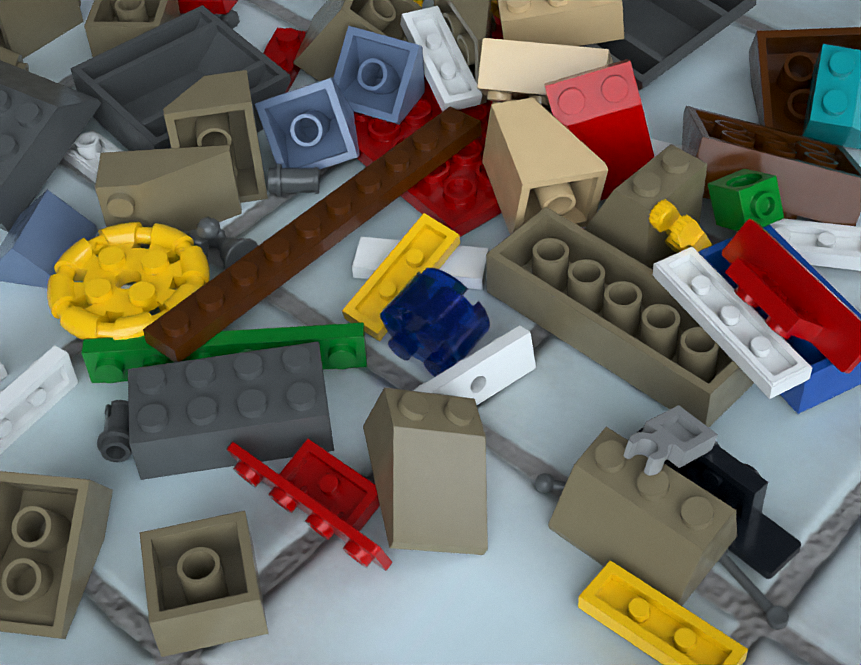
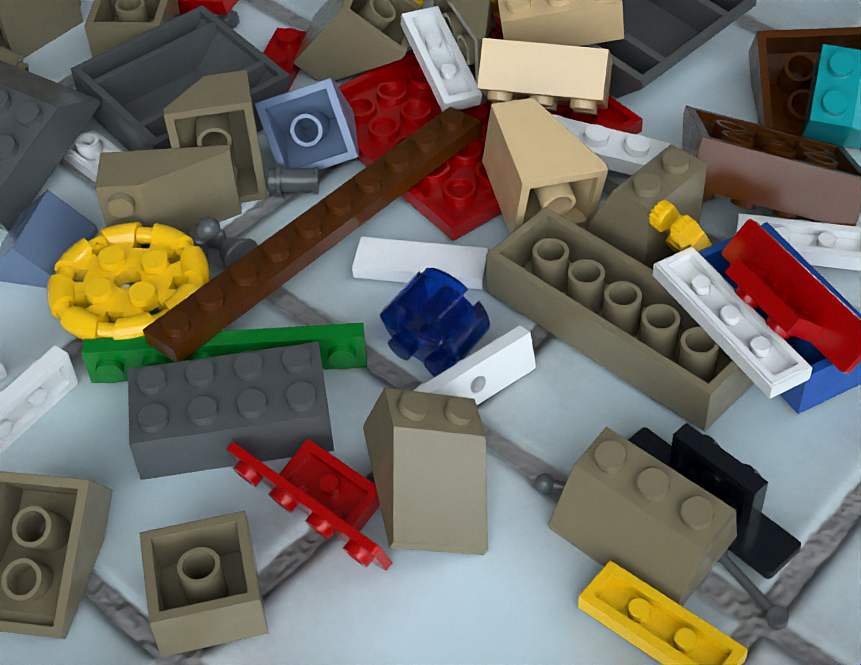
(114, 439): dark grey pin -> none
(380, 74): sand blue slope -> none
(423, 247): yellow plate -> none
(607, 116): red slope -> none
(671, 437): light grey plate -> none
(744, 197): green brick -> none

